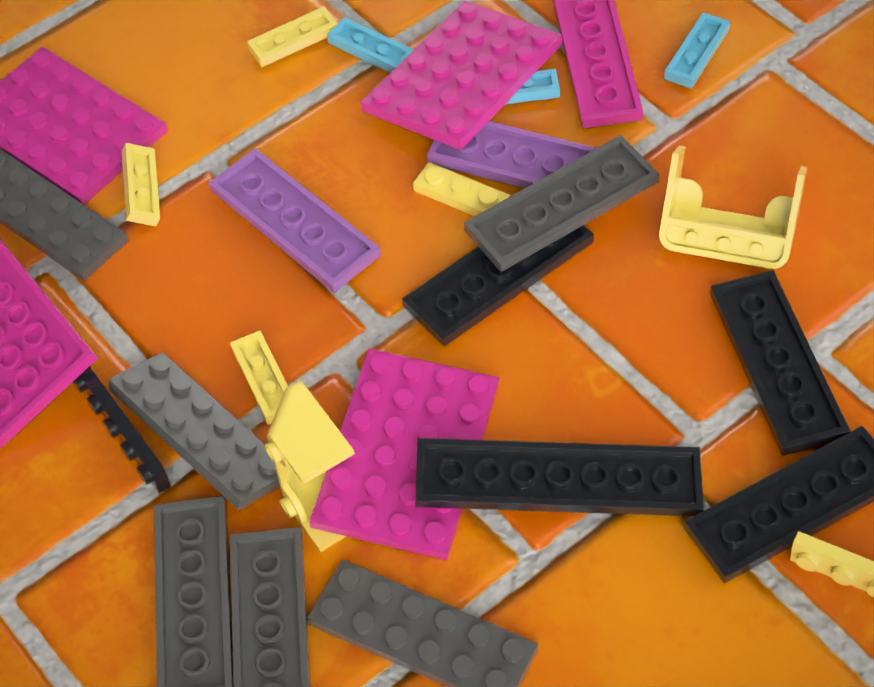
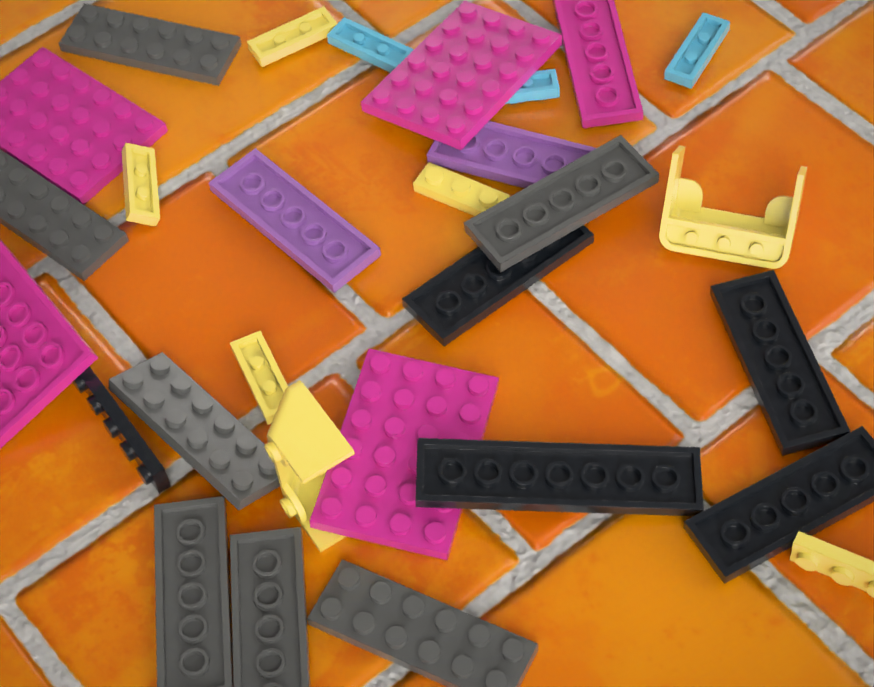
(151, 44): none -> dark grey plate

